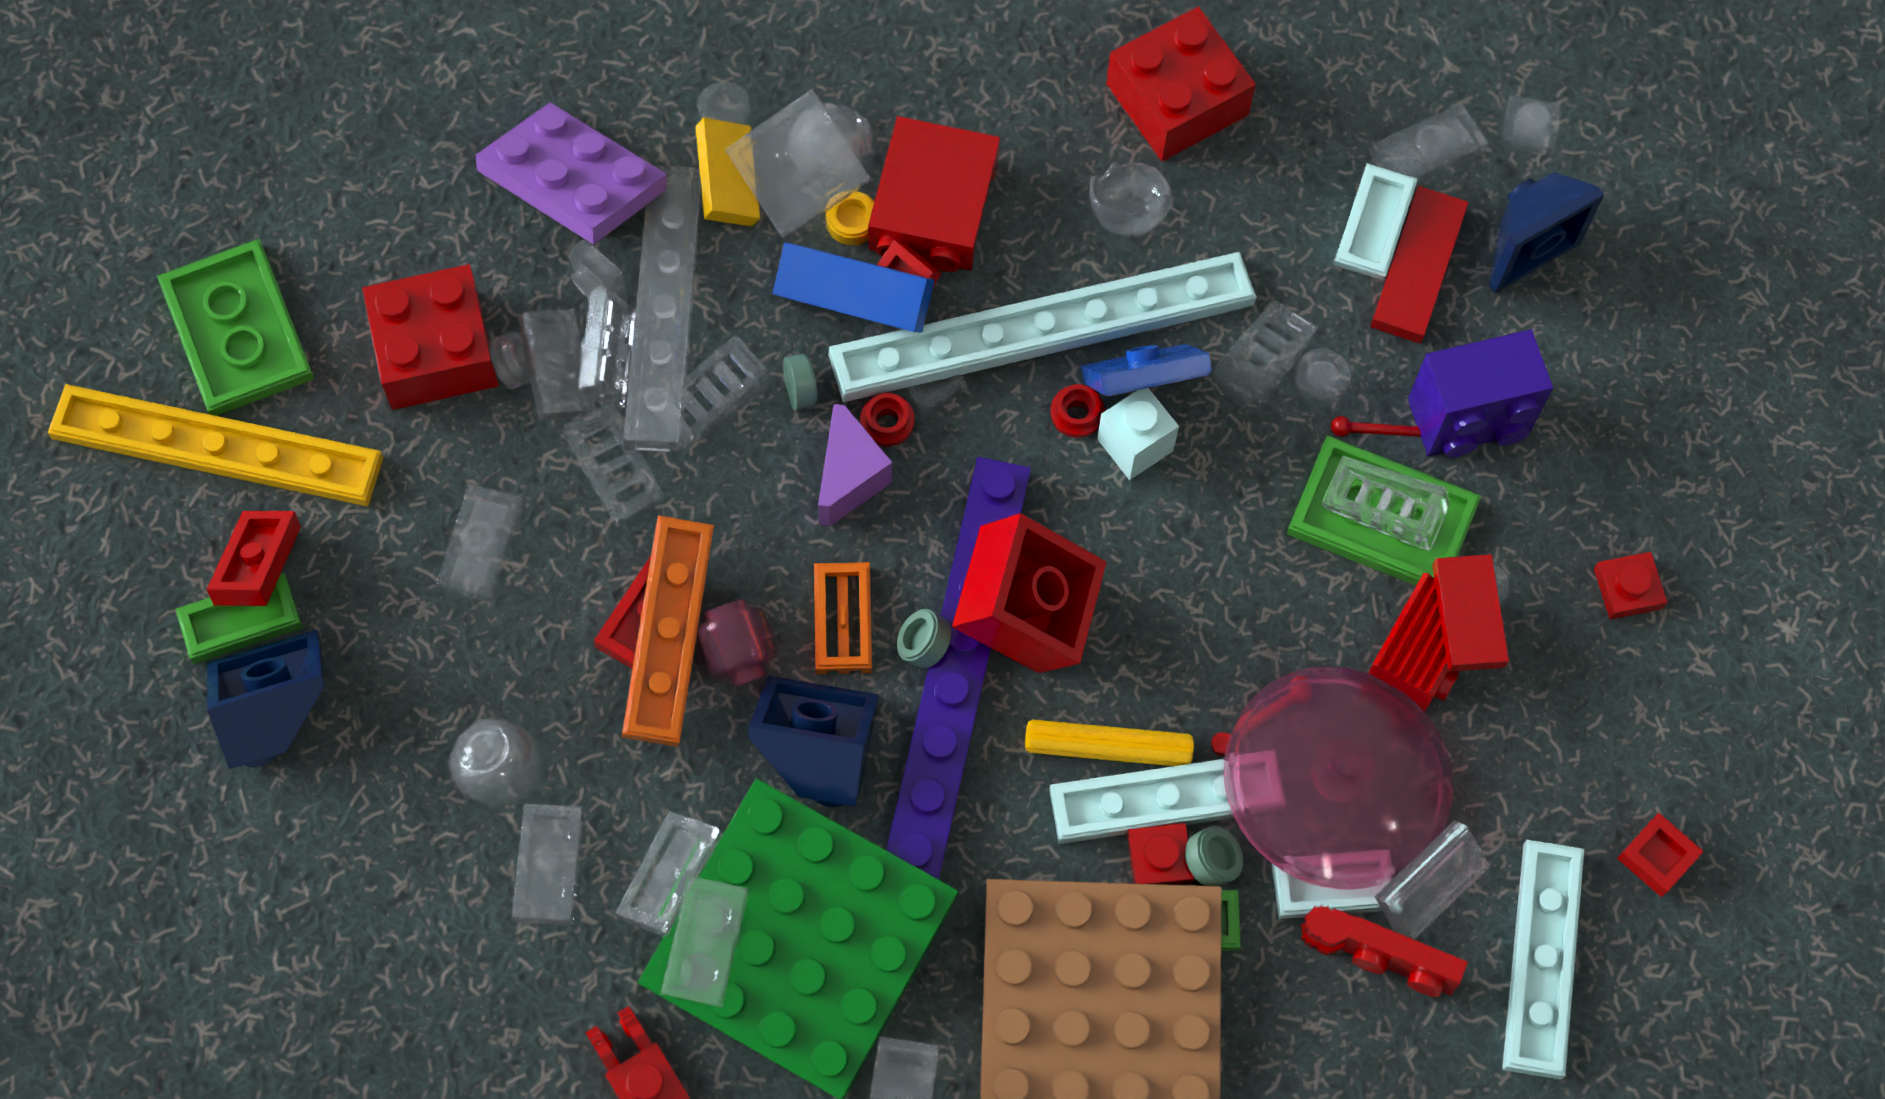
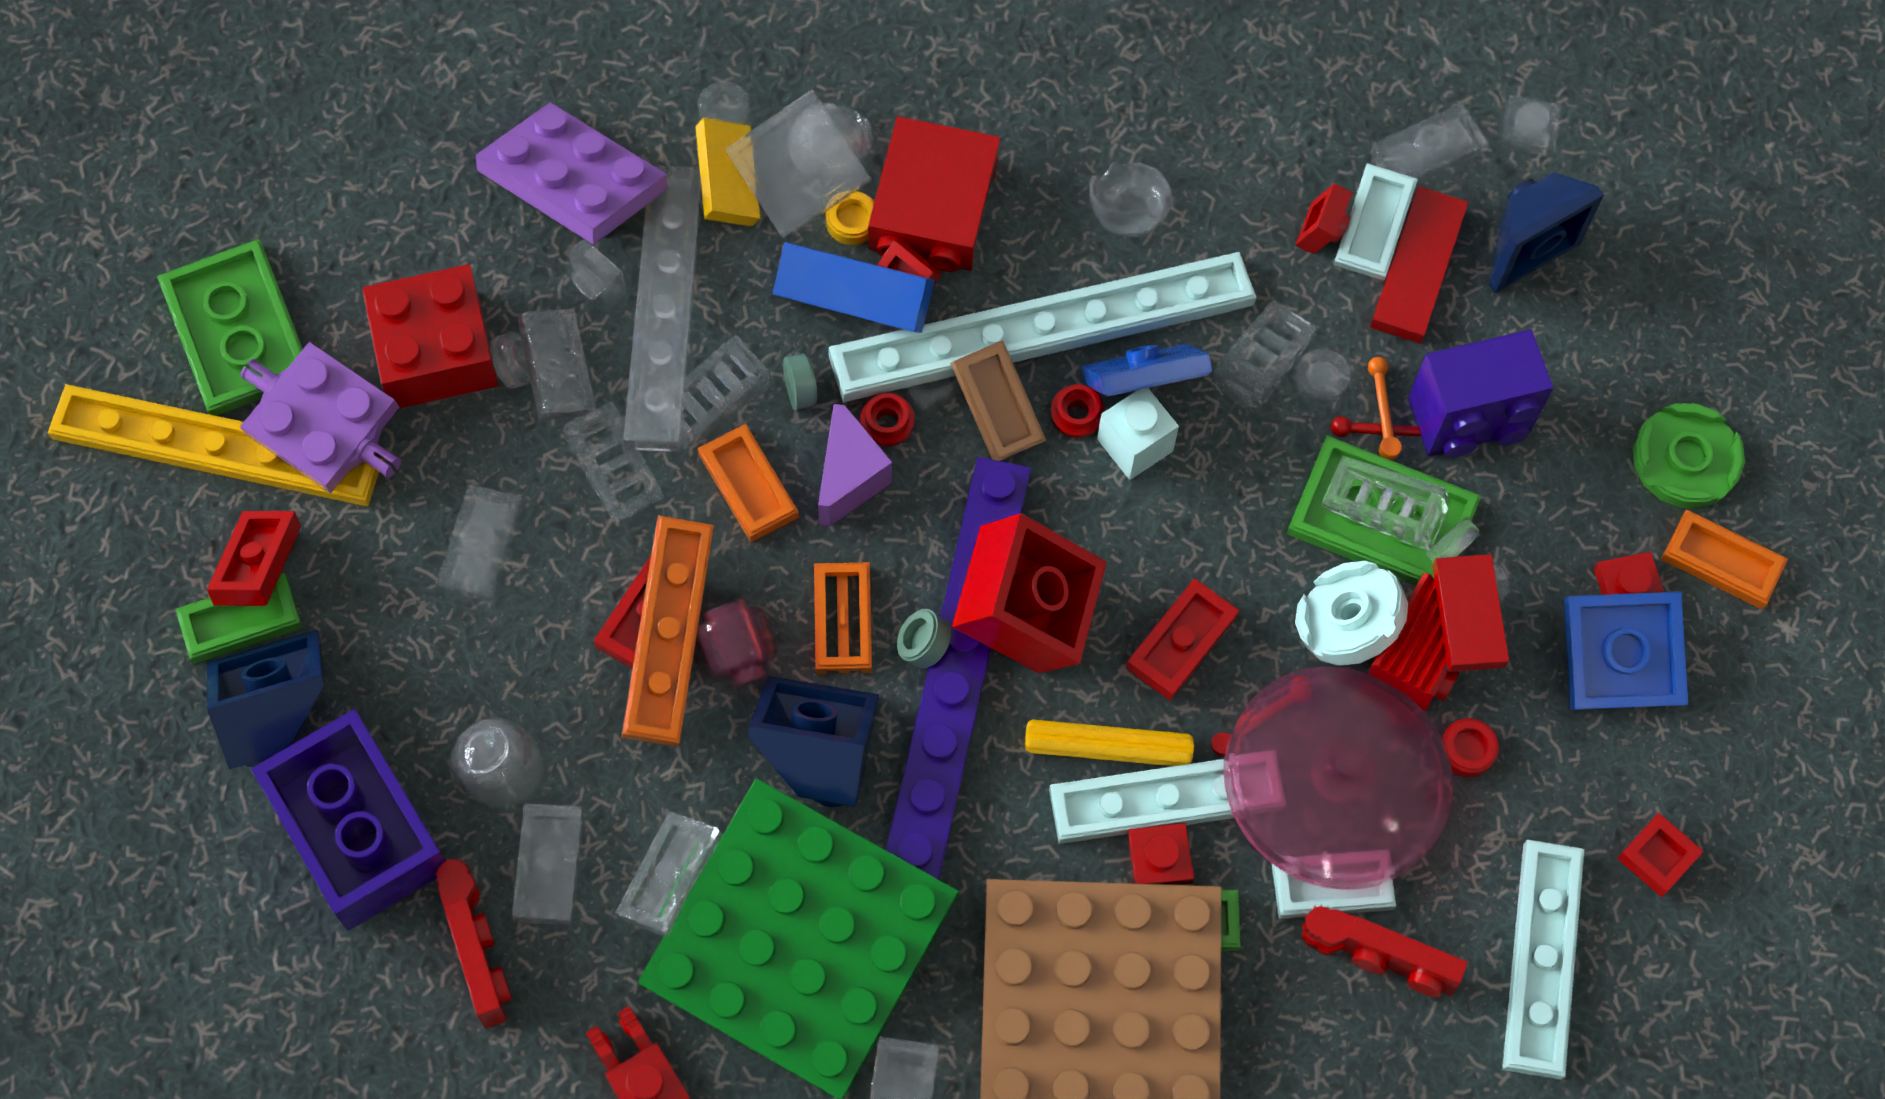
(320, 417): none -> medium lavender plate
(349, 820): none -> dark purple brick
(471, 937): none -> red hinge
(607, 347): clear plate -> none
(704, 941): clear plate -> none
(748, 483): none -> orange tile
(998, 401): none -> medium nougat tile
(1180, 83): red brick -> none
(1182, 639): none -> red plate
(1214, 856): sand green tile -> none
(1325, 219): none -> red plate
(1352, 613): none -> light aqua plate
(1390, 446): none -> orange hinge
(1432, 881): clear tile -> none
(1455, 540): none -> clear tile
(1470, 747): none -> red tile
(1625, 650): none -> blue plate
(1679, 471): none -> bright green tile
(1724, 559): none -> orange tile

